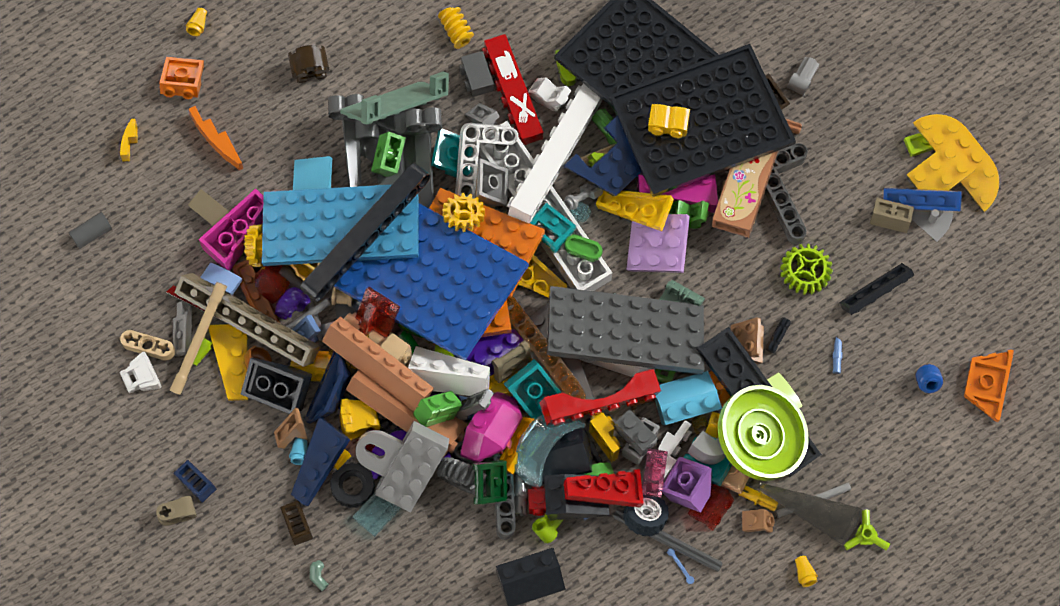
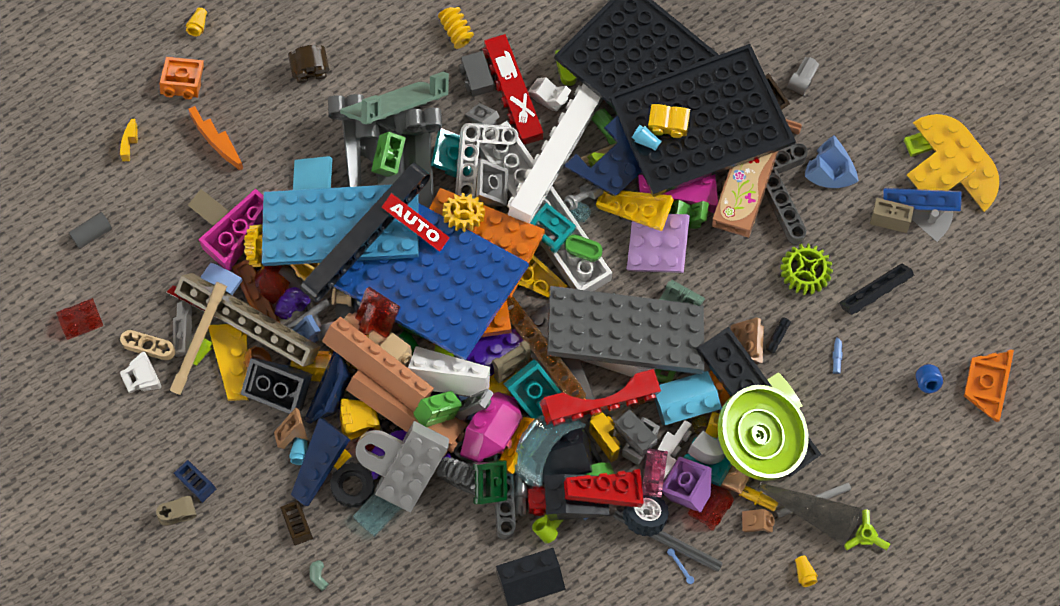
(79, 319): none -> clear red bracket
(415, 222): none -> red sticker
(646, 137): none -> medium azure cone
(831, 166): none -> medium blue brick

